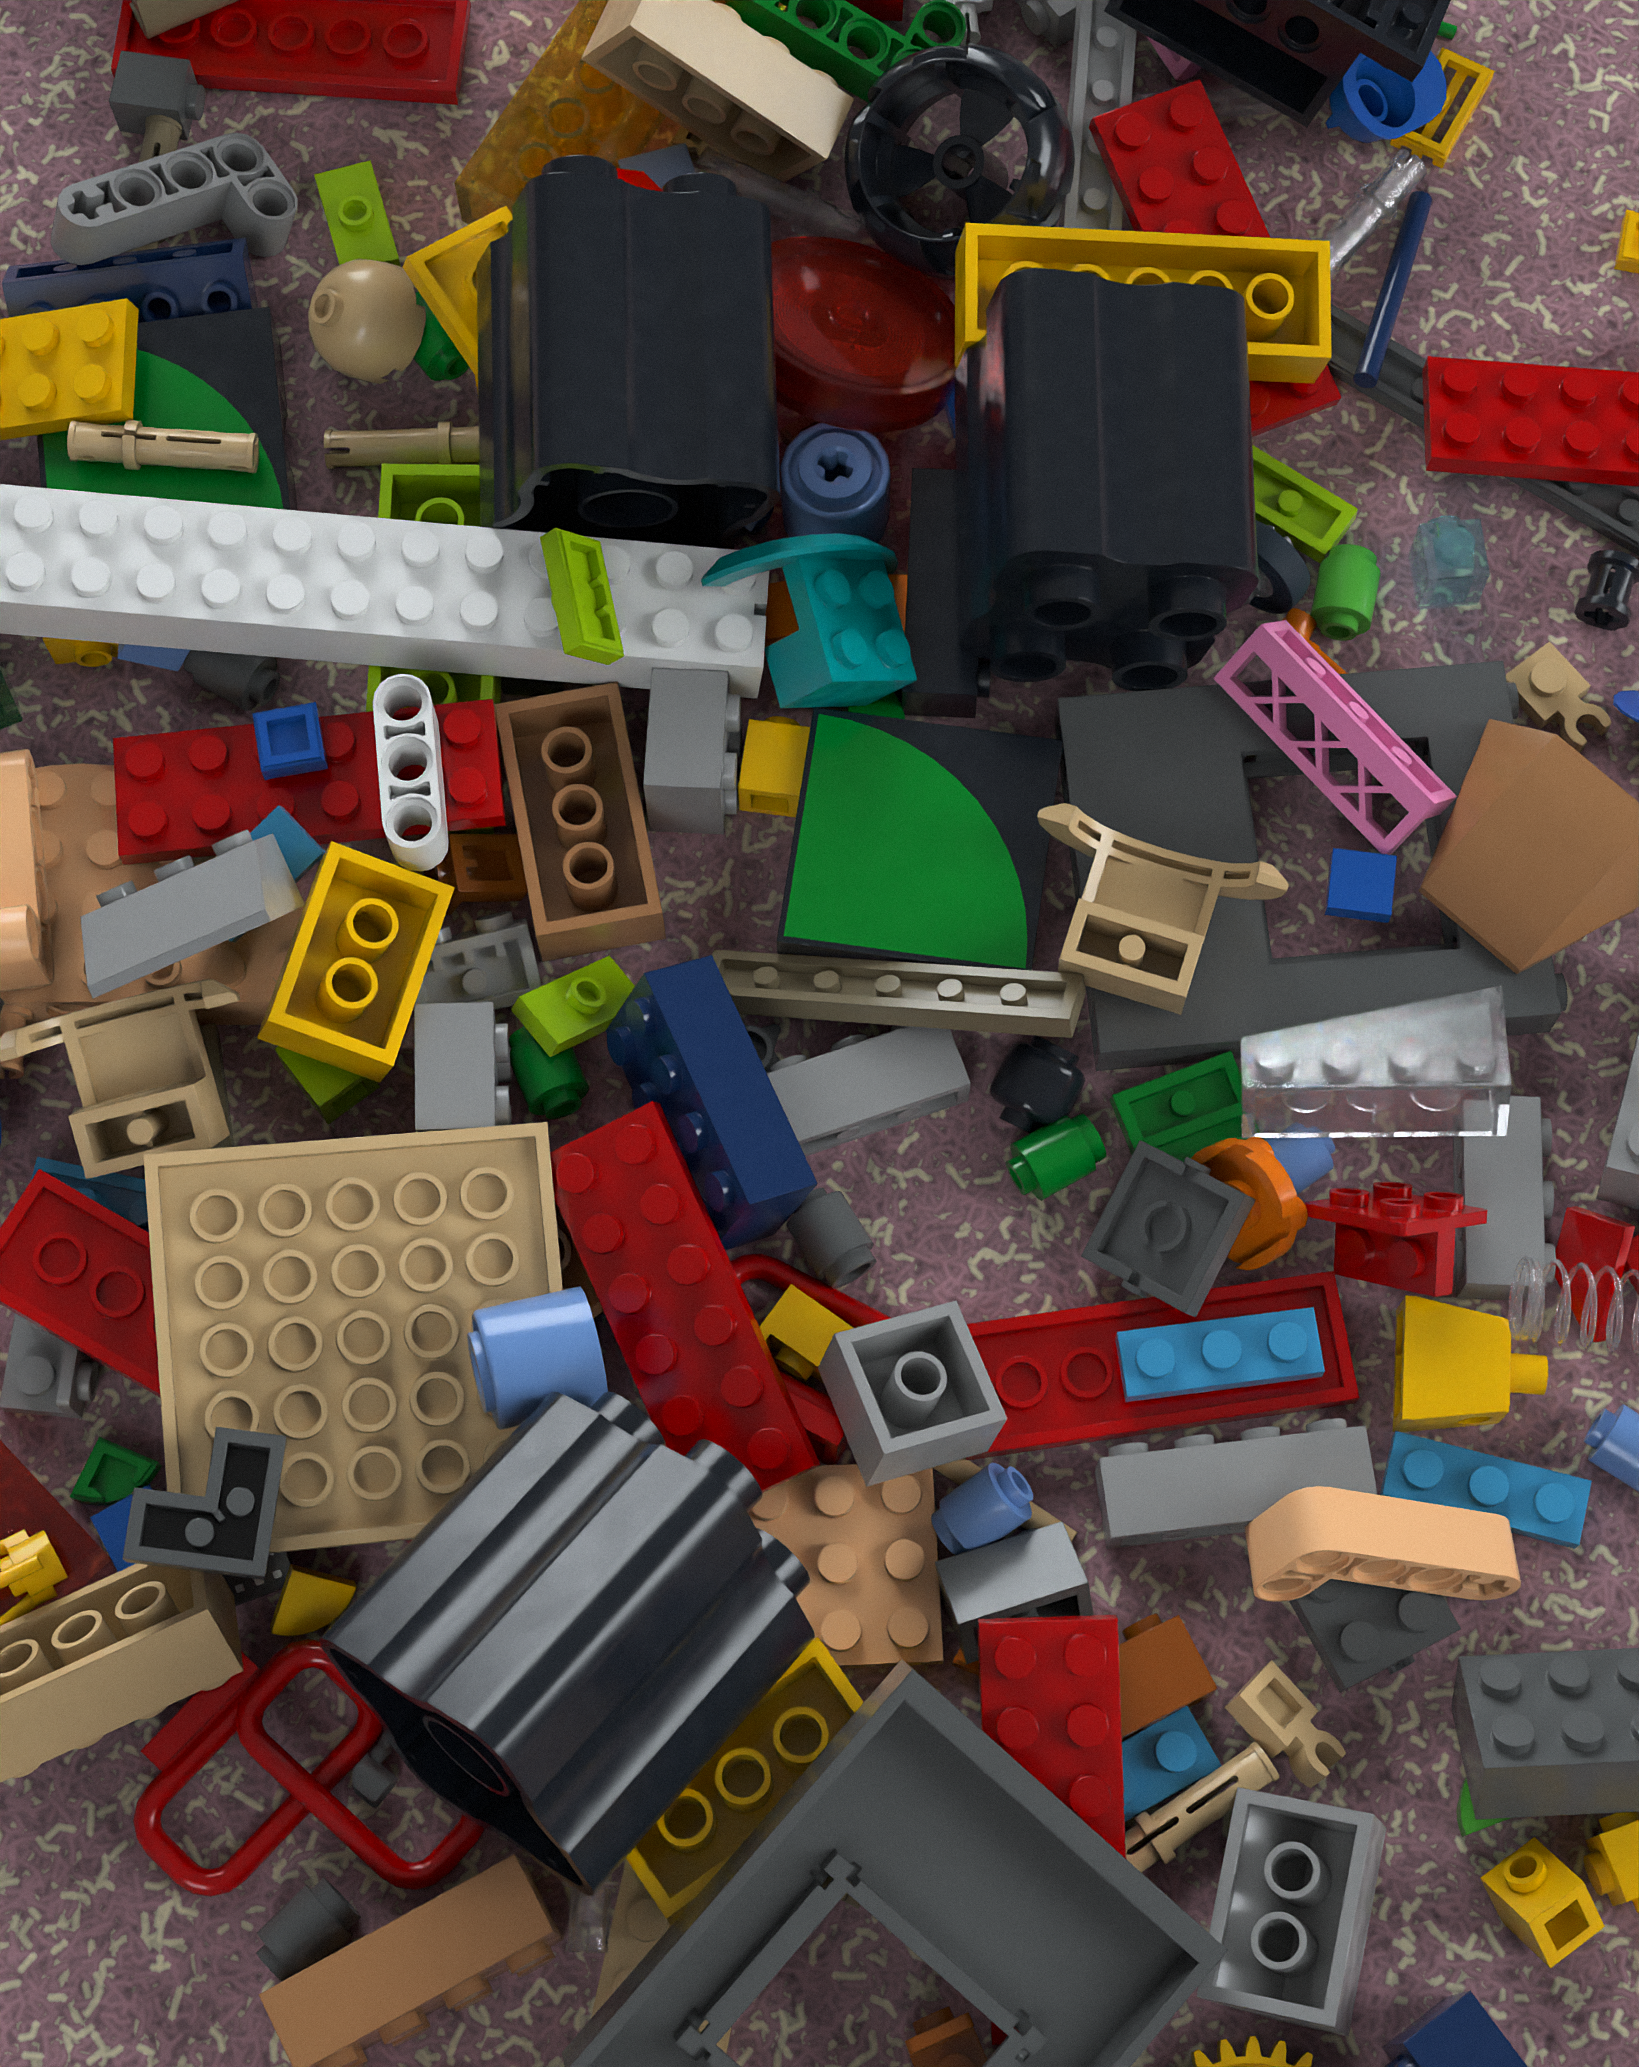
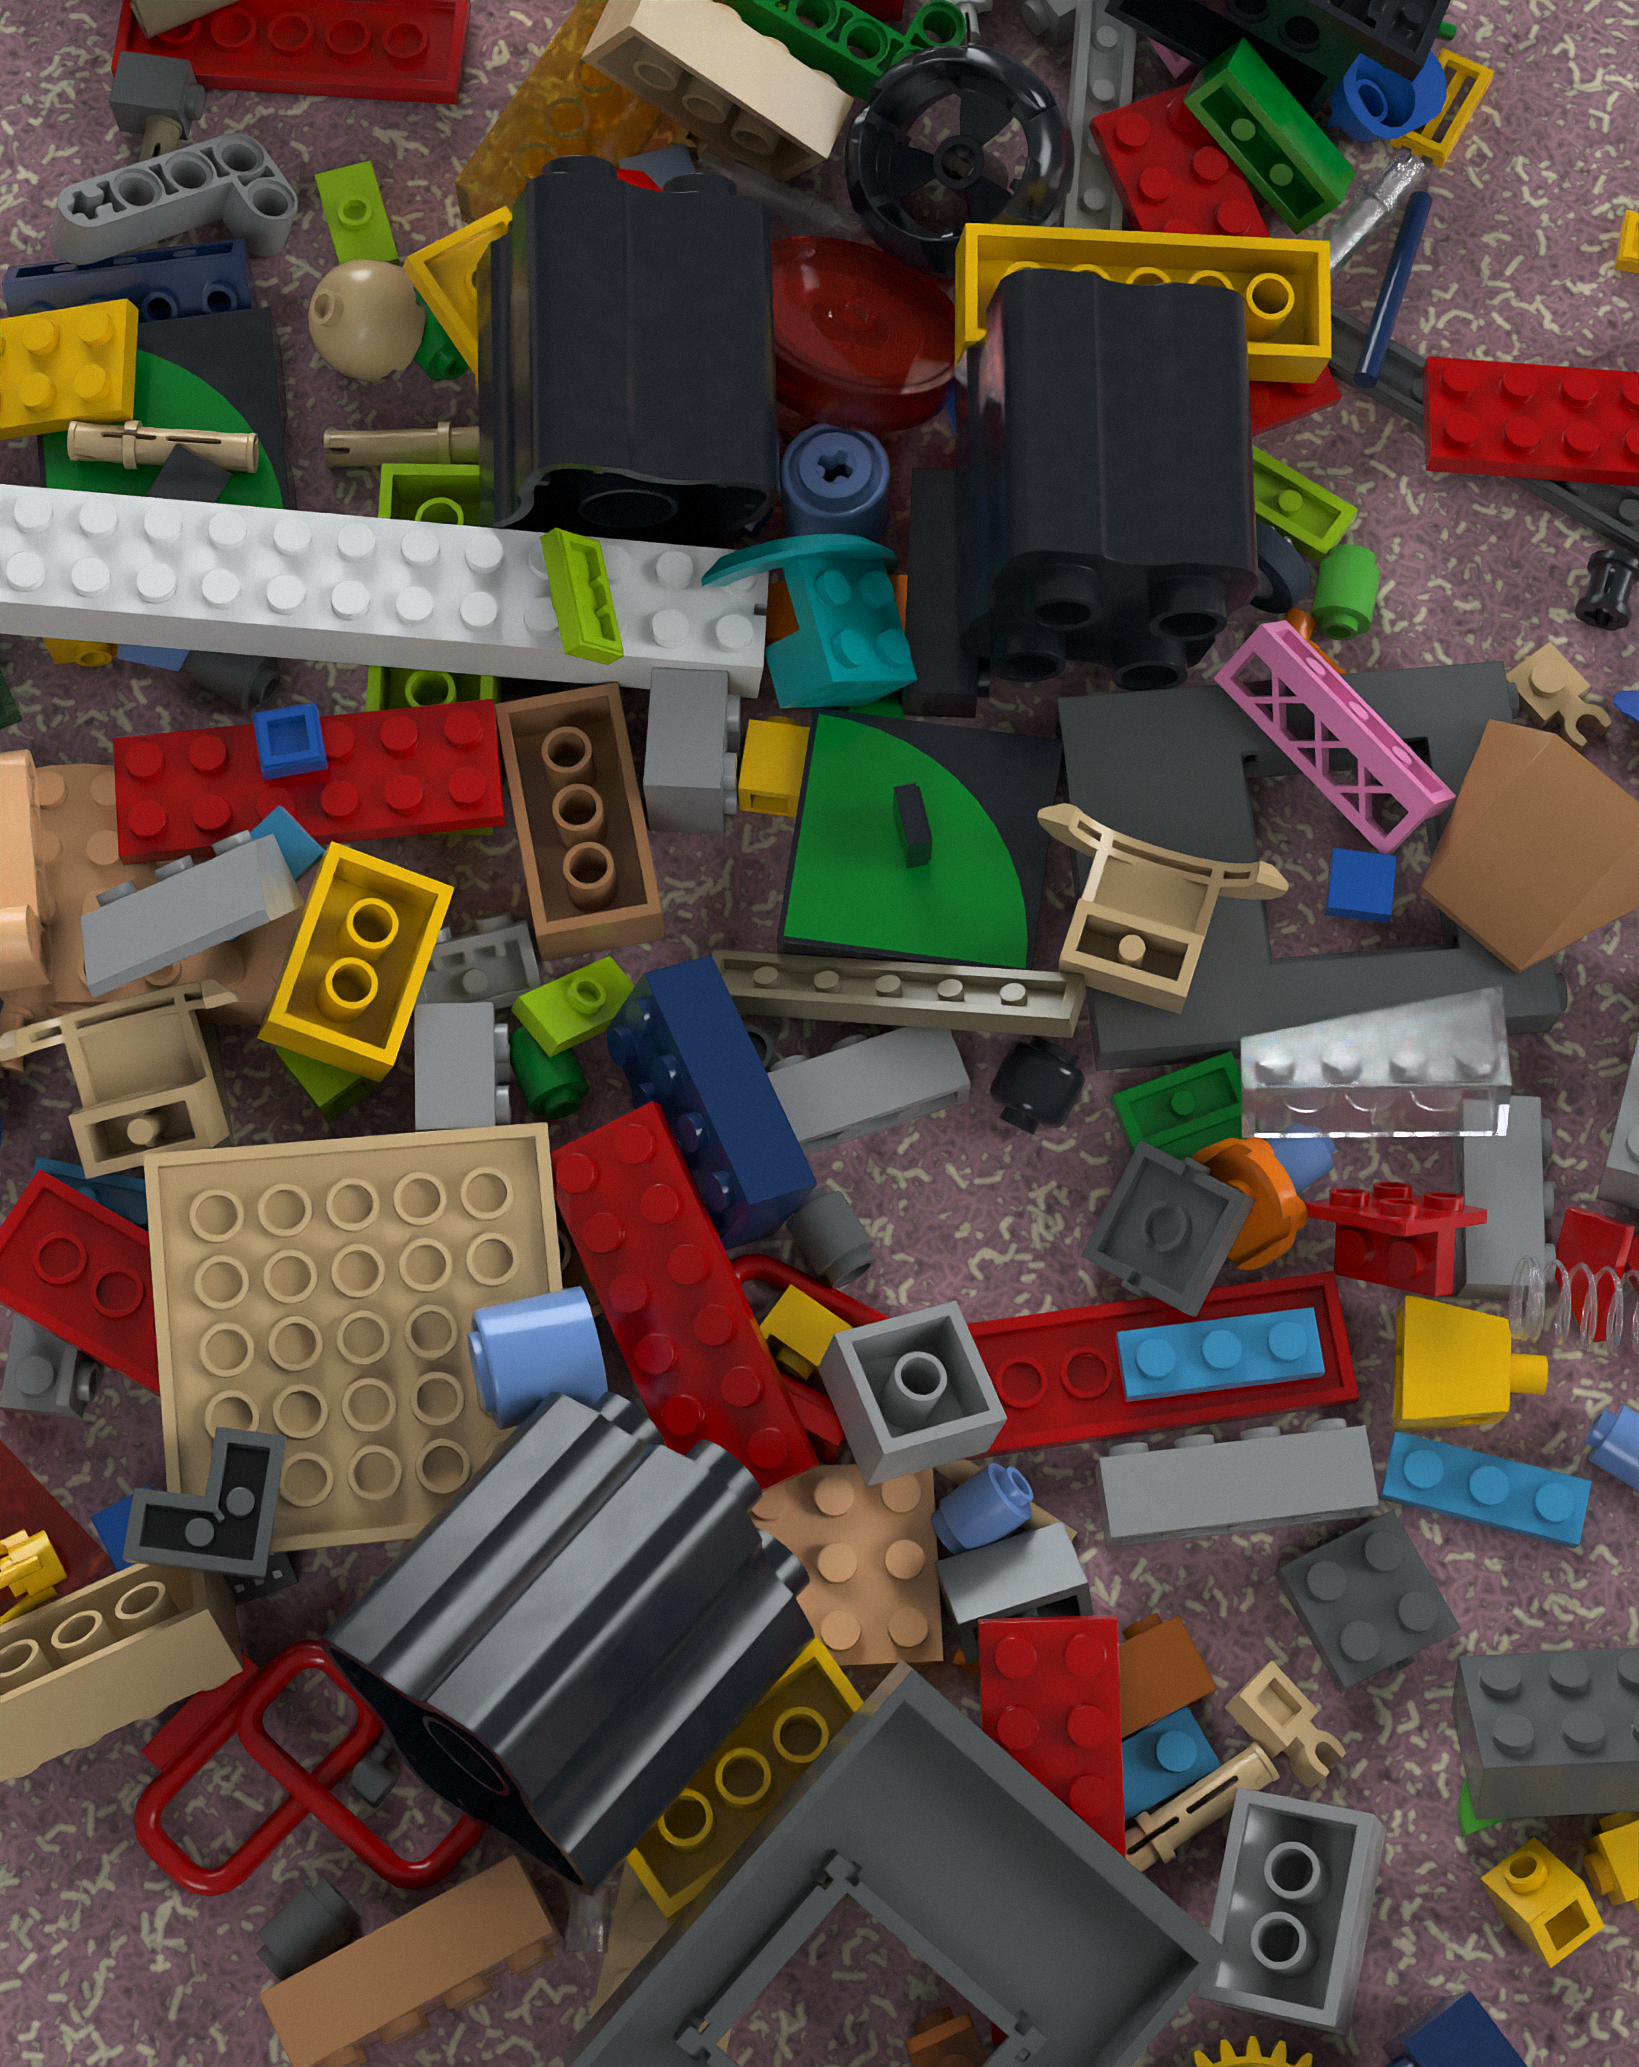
(112, 1474): green tile -> none
(190, 477): none -> black tile
(310, 1601): yellow tile -> none
(404, 745): white beam -> none
(482, 869): dark orange bracket -> none
(912, 825): none -> black tile
(1055, 1156): green brick -> none
(1269, 136): none -> green brick
(1378, 1542): light nougat beam -> none
(1448, 563): clear light blue brick -> none

